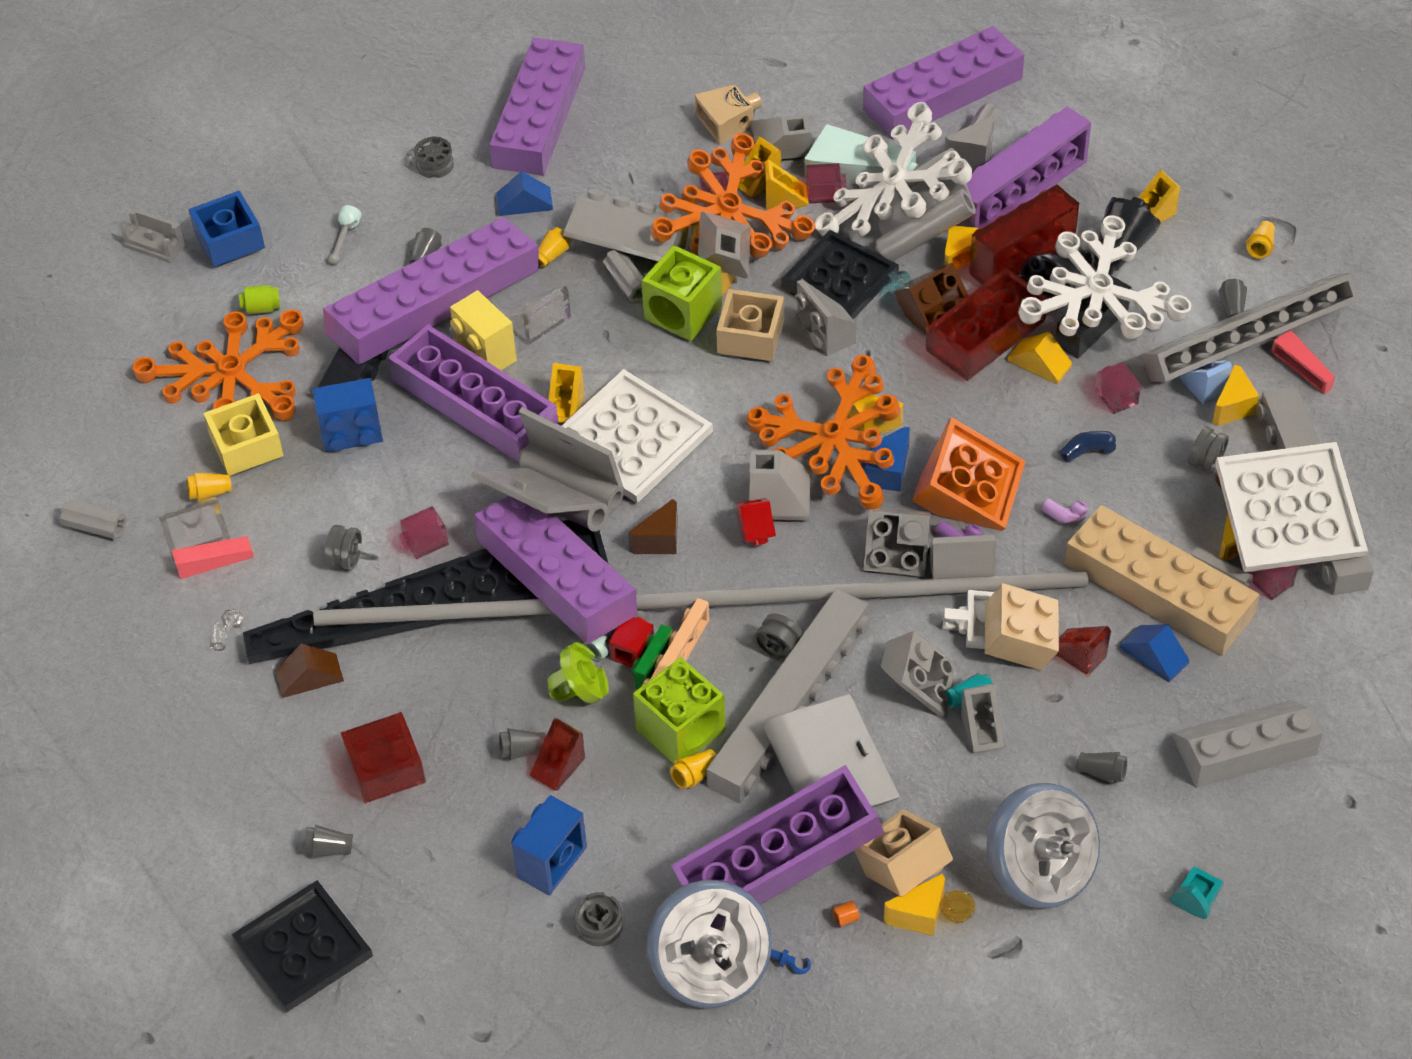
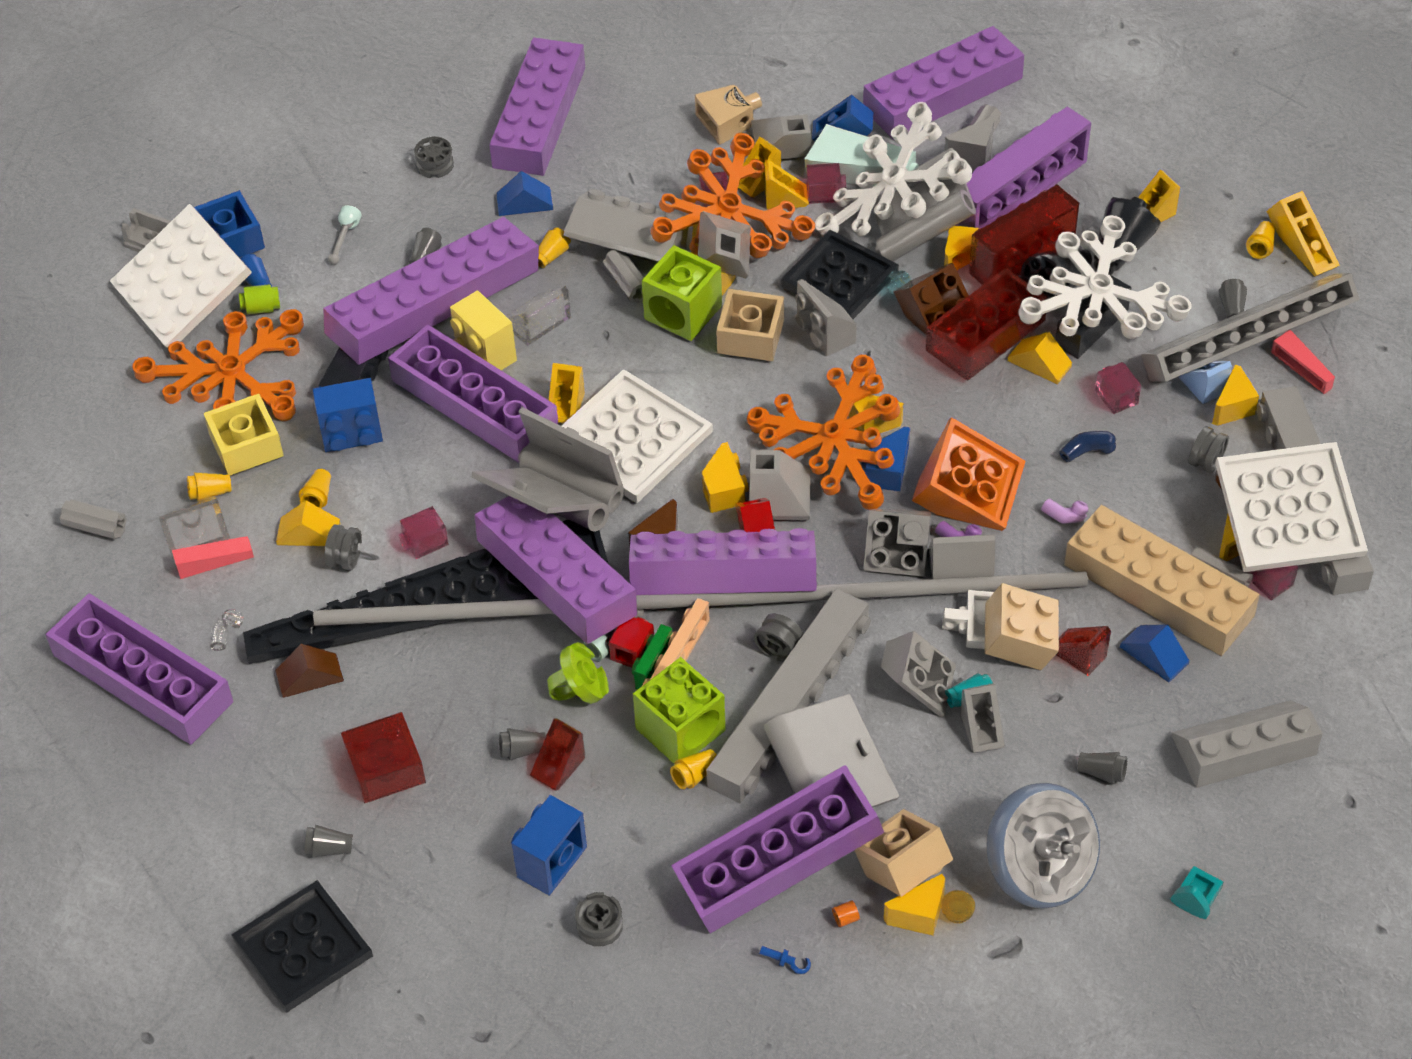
(140, 668): none -> medium lavender brick
(180, 276): none -> white plate
(259, 274): none -> blue cone
(305, 526): none -> yellow slope
(316, 488): none -> yellow cone
(688, 917): flat silver wheel -> none
(722, 481): none -> yellow slope
(723, 562): none -> medium lavender brick
(847, 115): none -> blue slope
(1302, 233): none -> yellow slope

